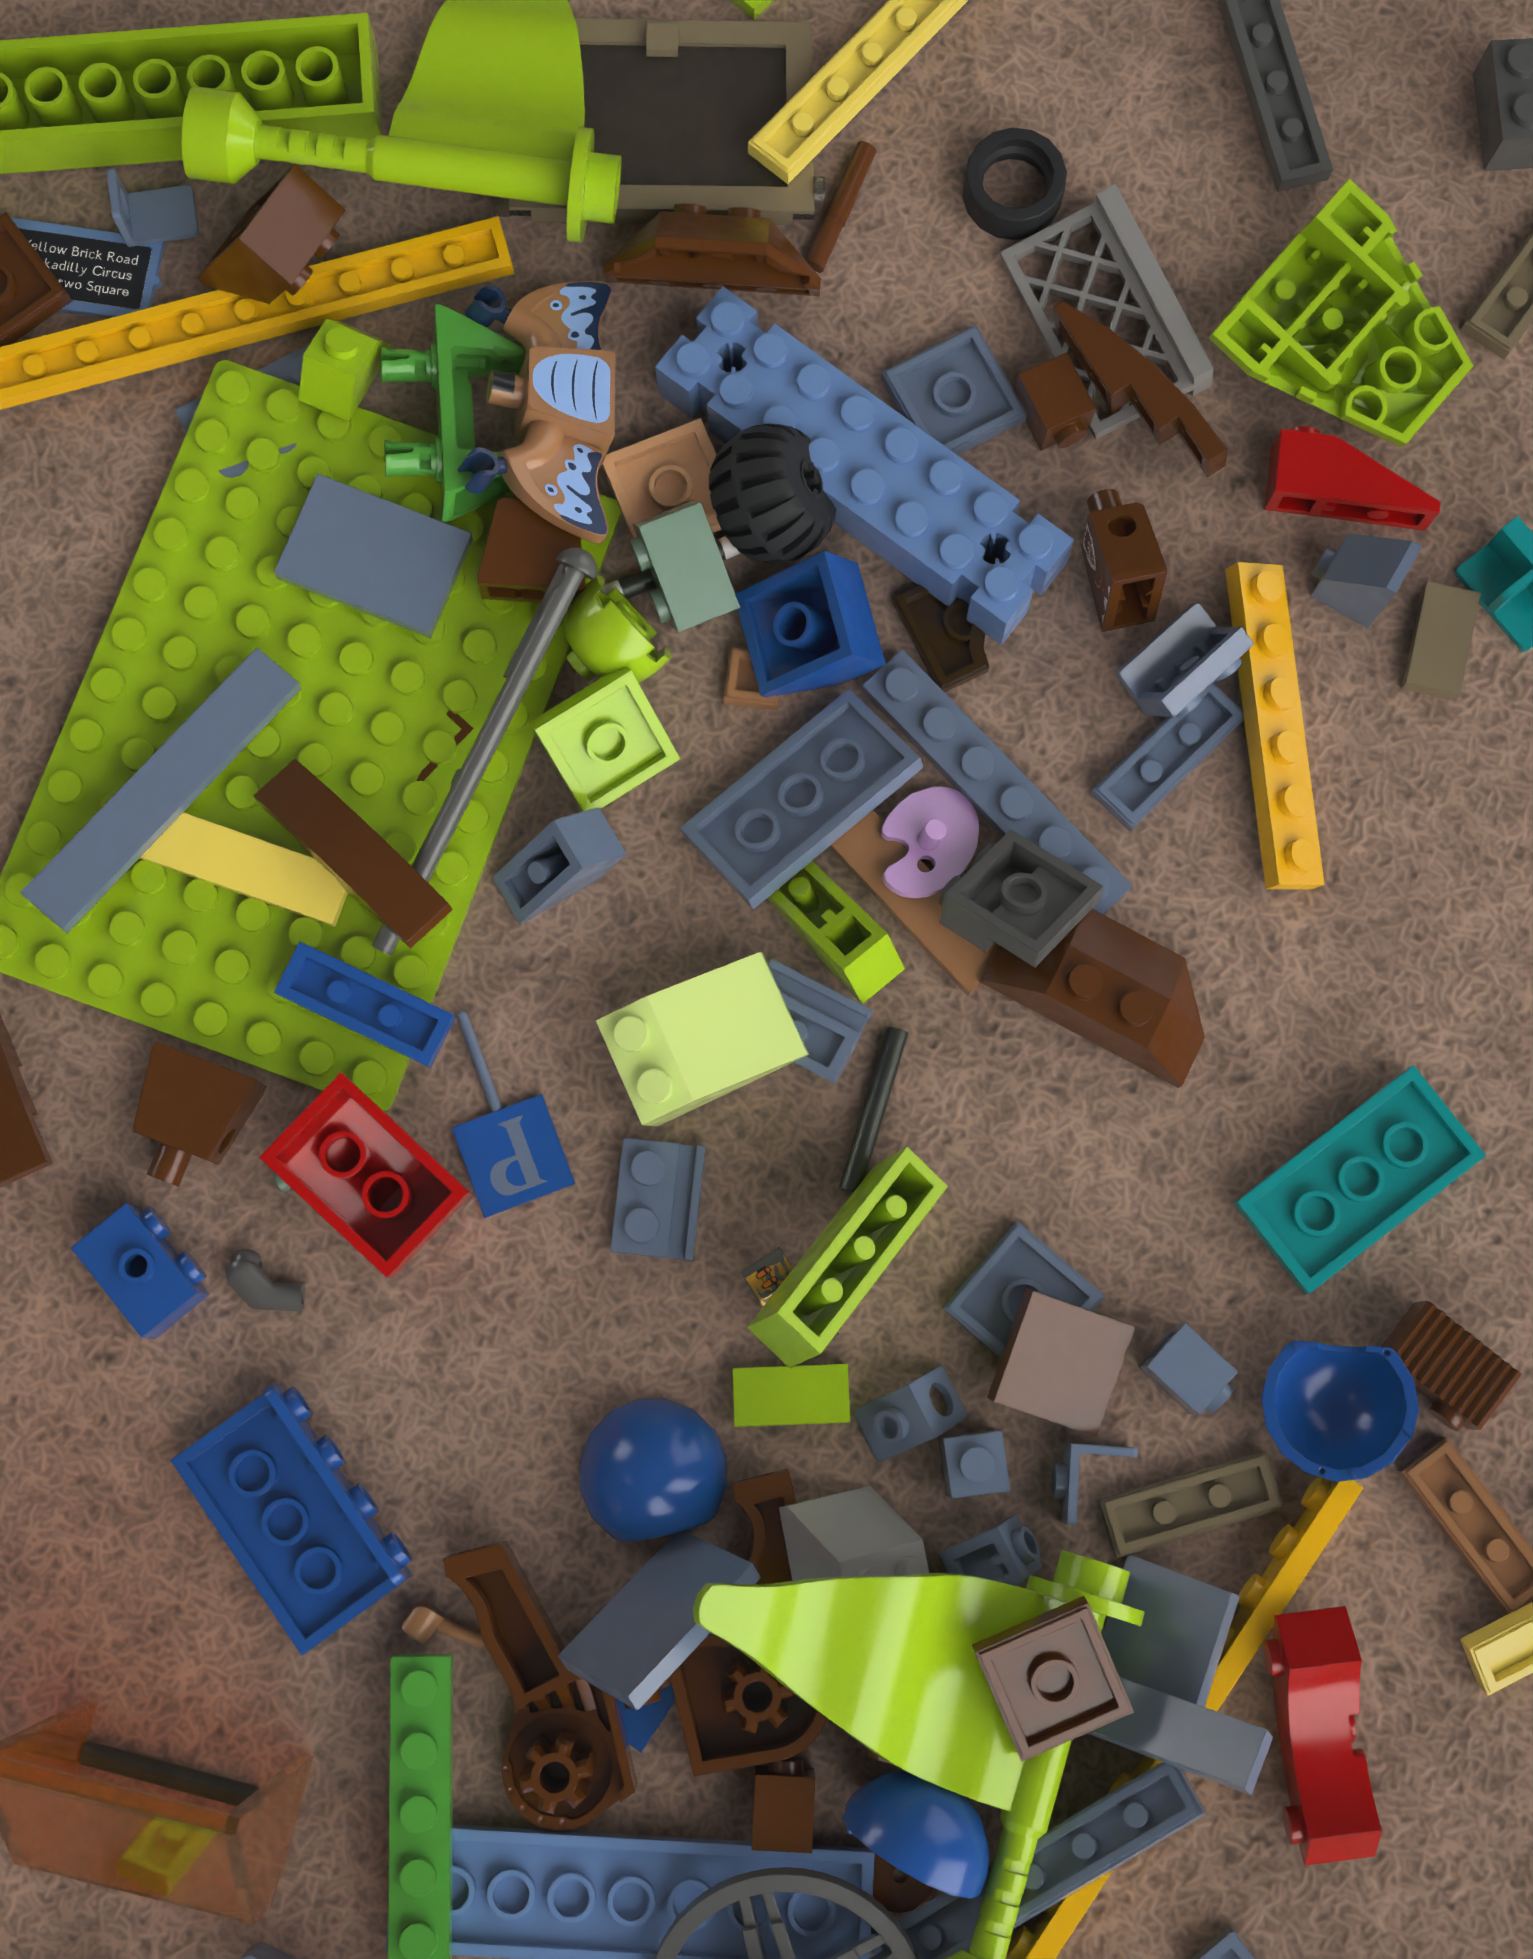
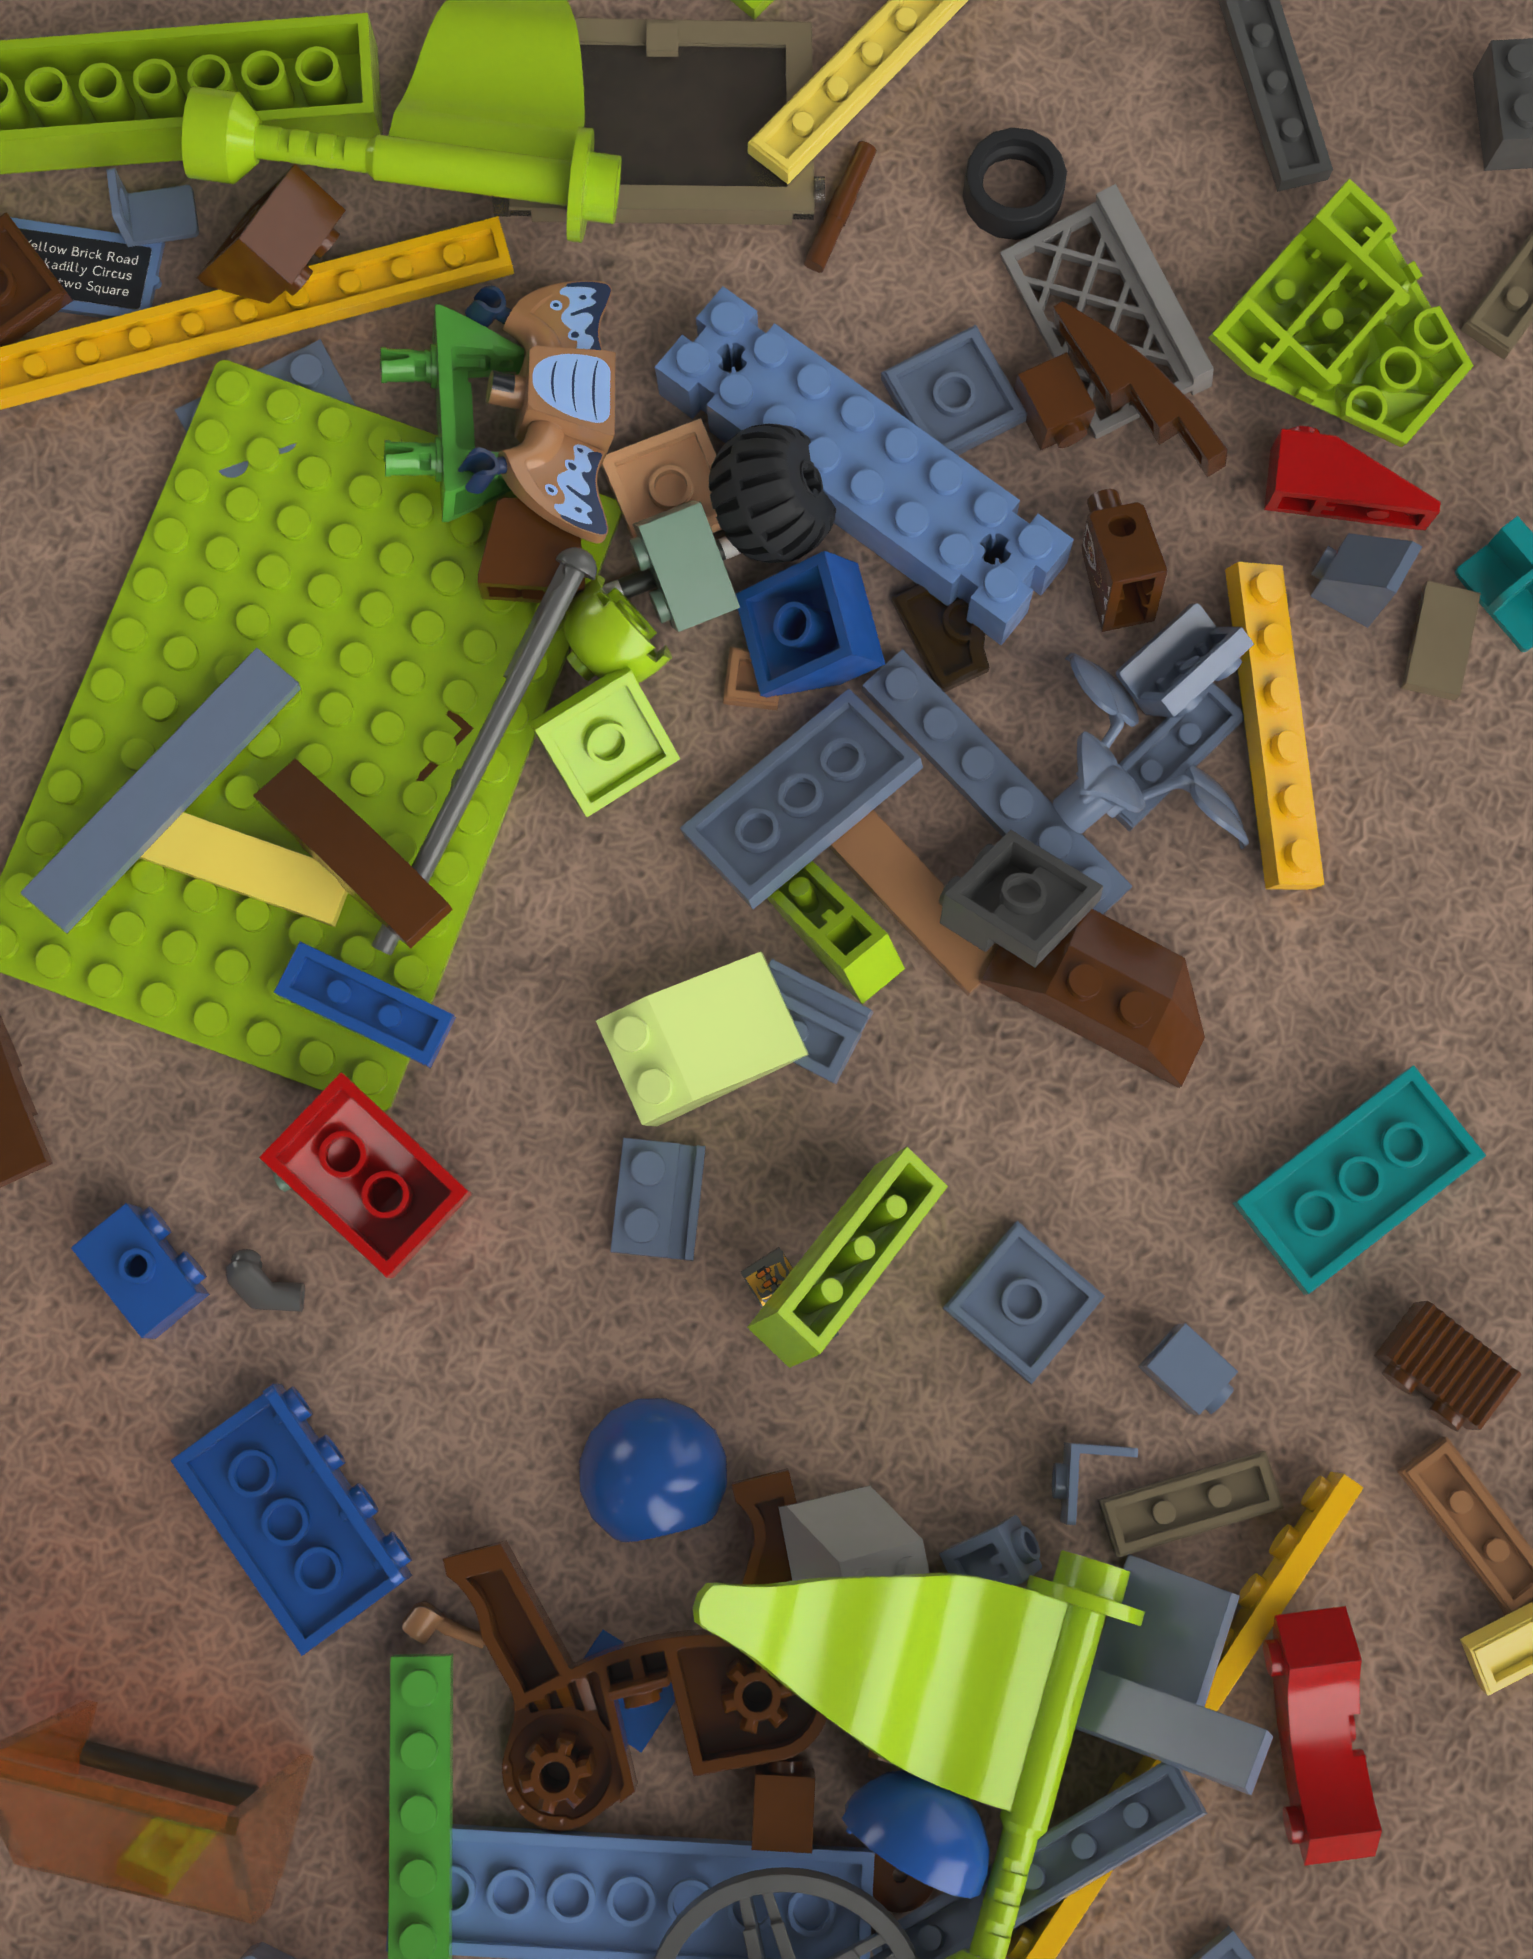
(191, 1110): reddish brown torso -> none
(339, 368): lime slope -> none
(373, 555): sand blue tile -> none
(512, 1150): blue piece -> none
(559, 863): sand blue slope -> none
(651, 1620): sand blue tile -> none
(713, 252): reddish brown wedge -> none
(791, 1395): lime tile -> none
(873, 1109): pearl dark grey bar -> none
(908, 1417): sand blue bracket -> none
(932, 826): lavender piece -> none
(974, 1464): sand blue brick -> none
(1053, 1678): tile -> none
(1061, 1362): tile -> none
(1107, 787): none -> sand blue plant
(1339, 1408): blue cylinder -> none

